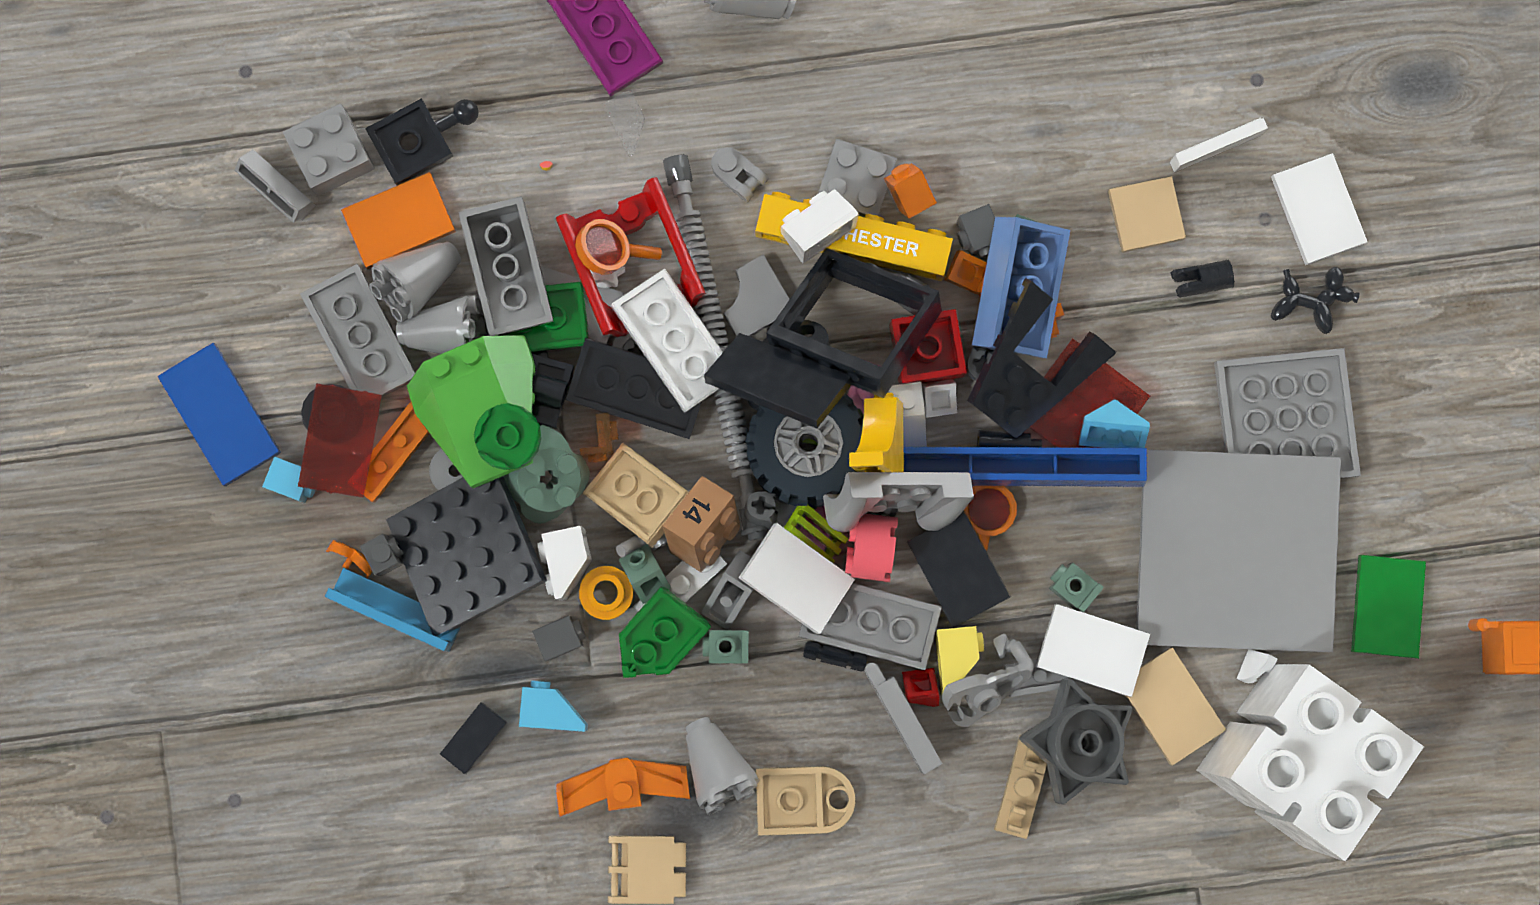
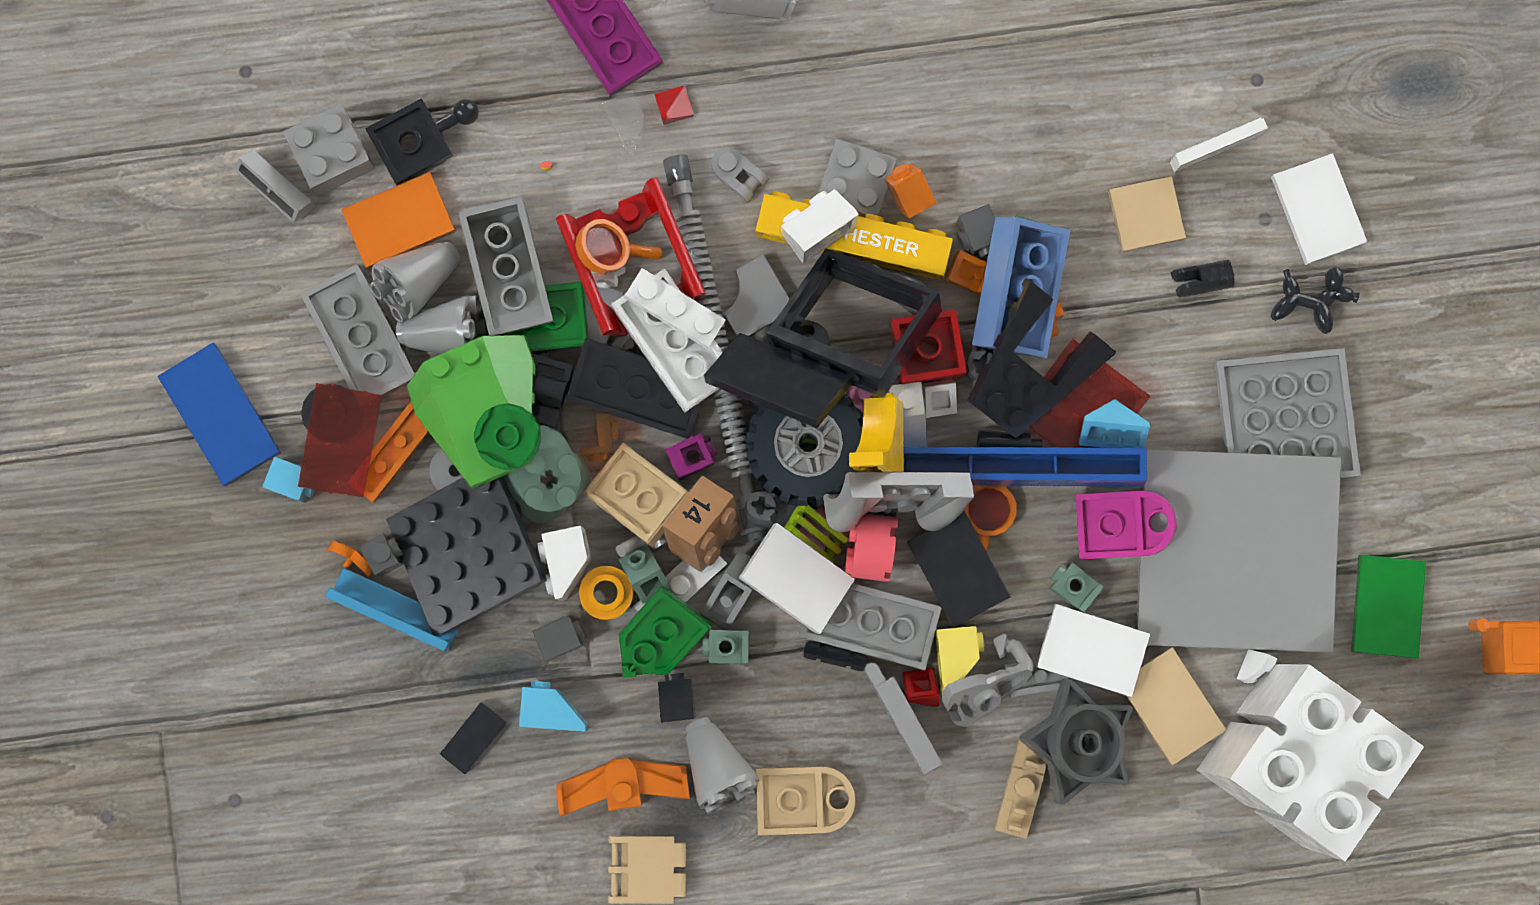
(674, 105): none -> red slope
(674, 308): none -> white plate
(676, 698): none -> black slope
(679, 452): none -> magenta brick
(1121, 524): none -> dark pink plate

